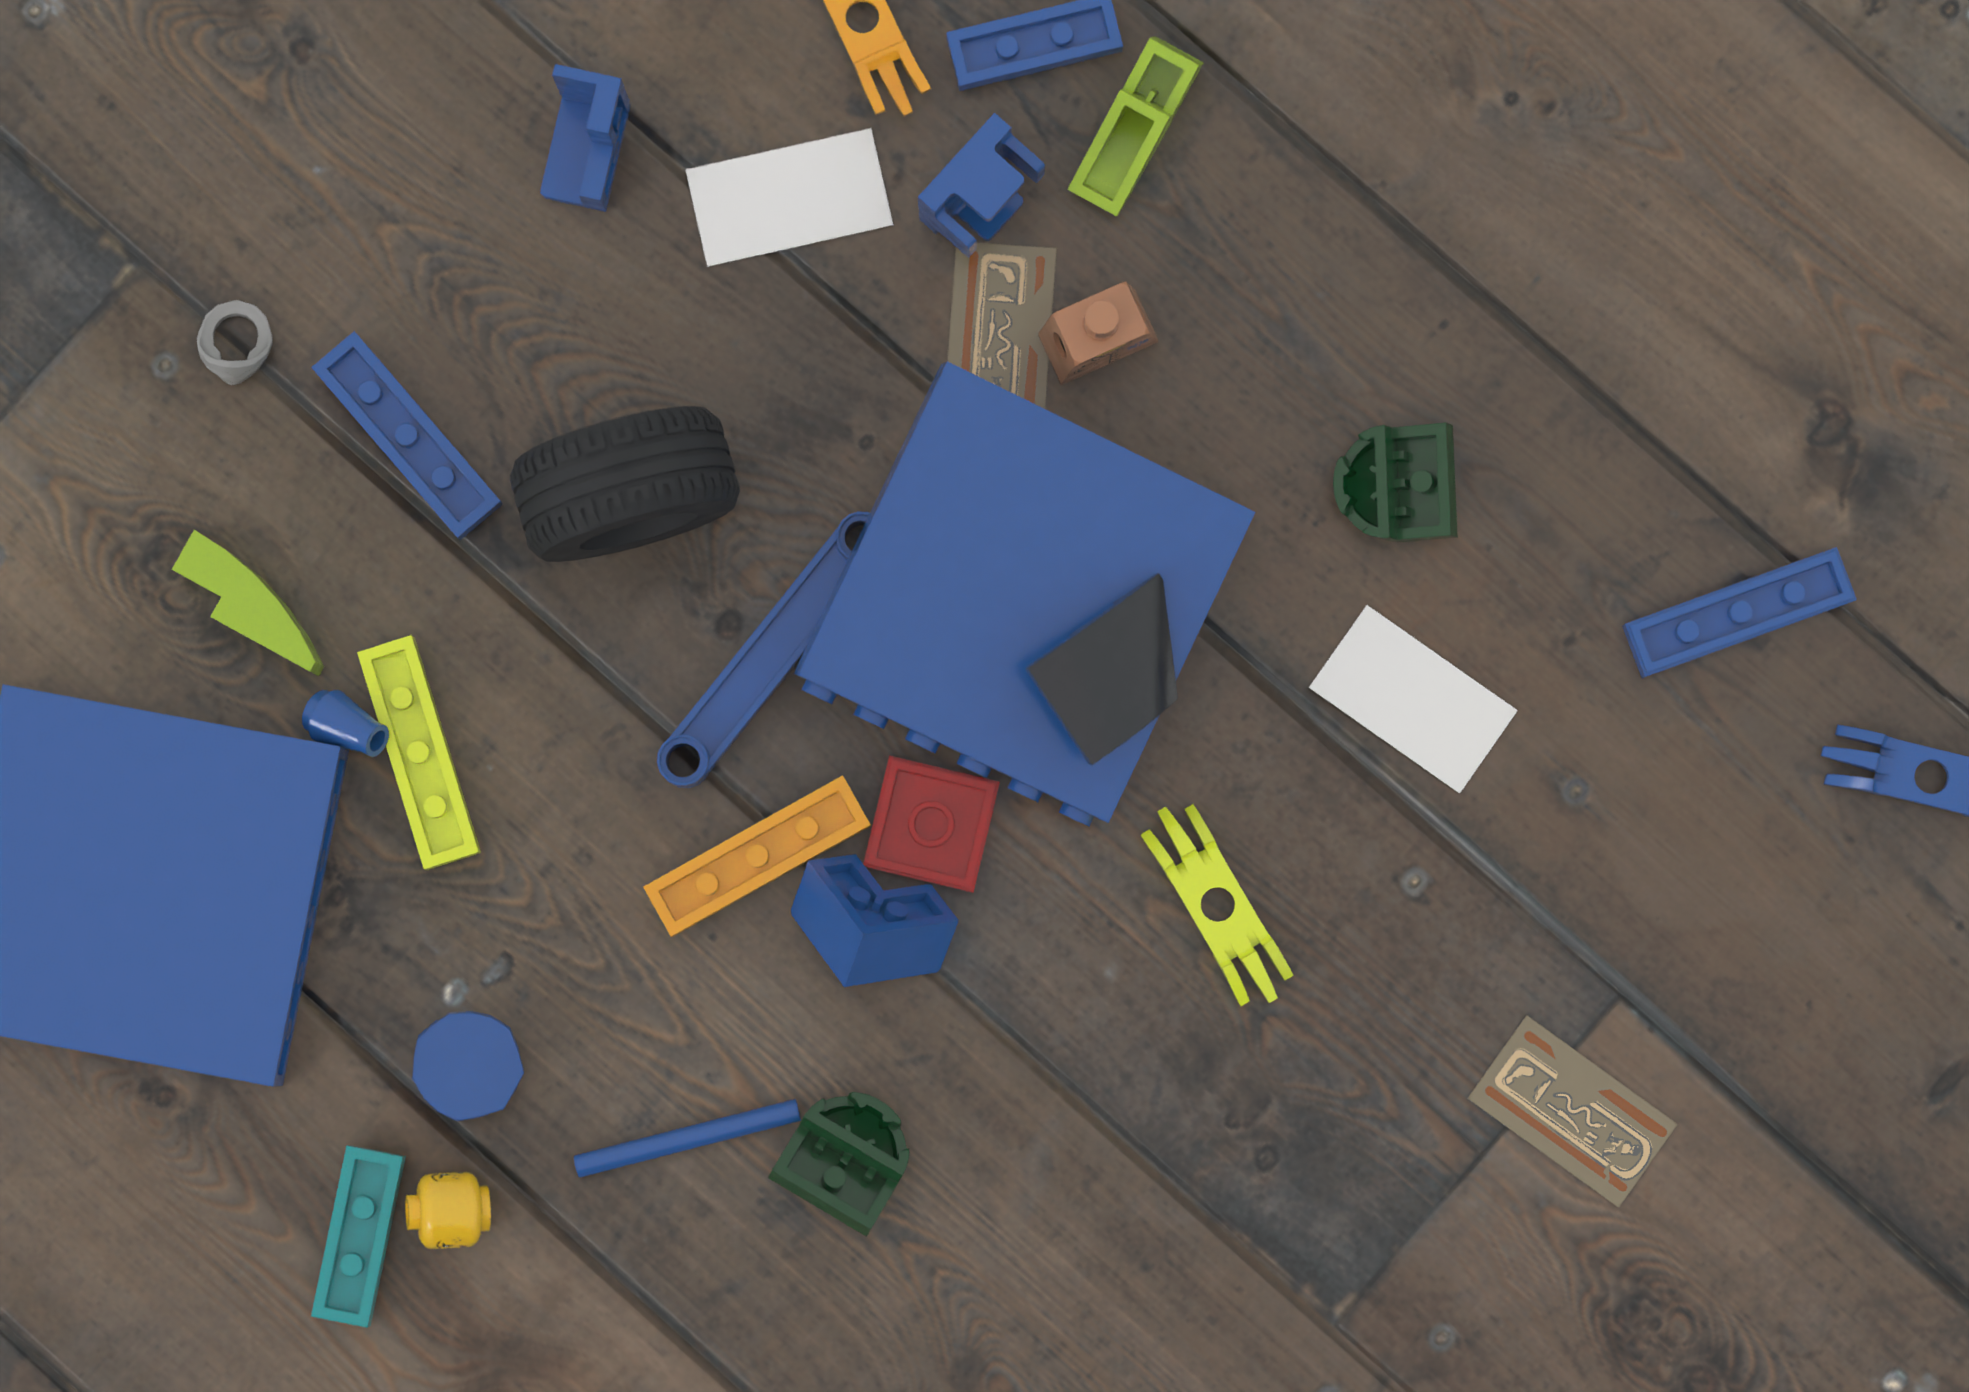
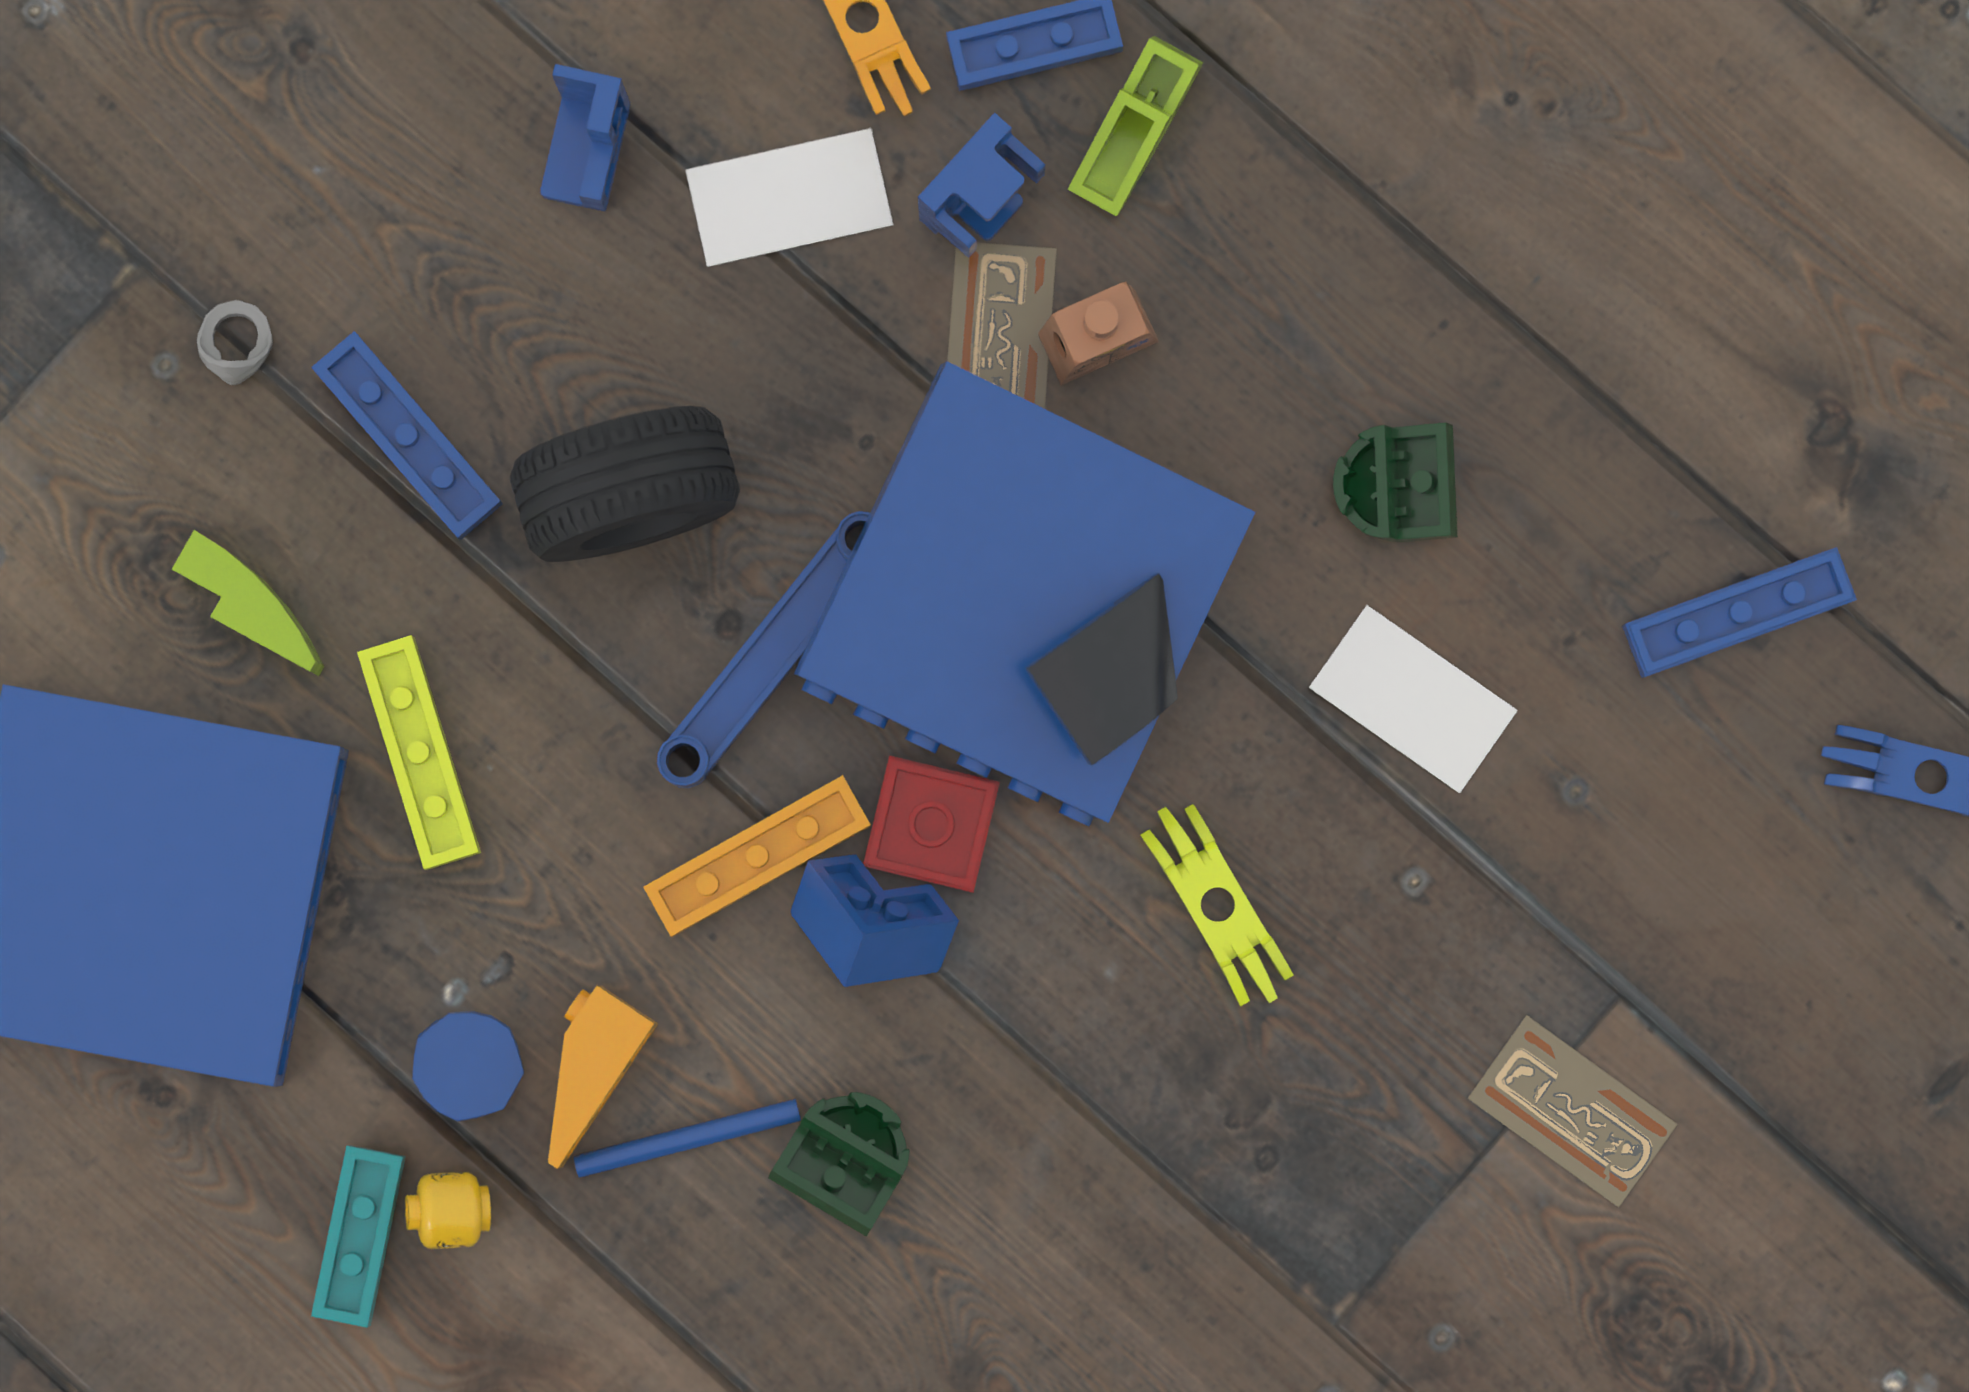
(341, 722): blue cone -> none
(594, 1058): none -> light orange slope

